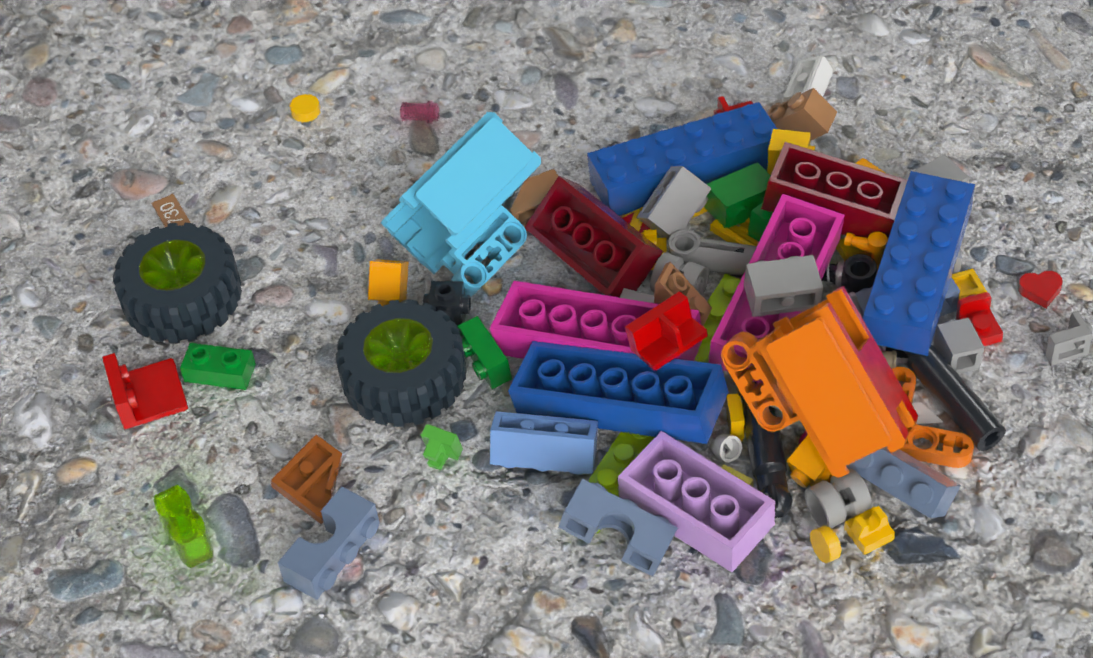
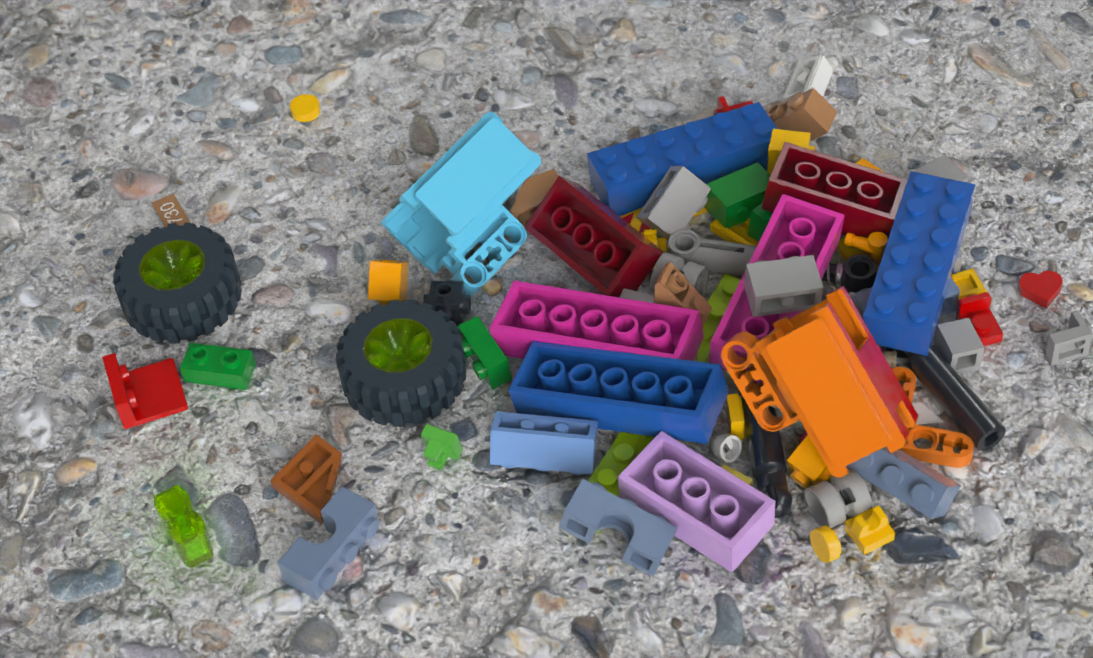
(420, 111): clear pink pin -> none
(665, 332): red panel -> none

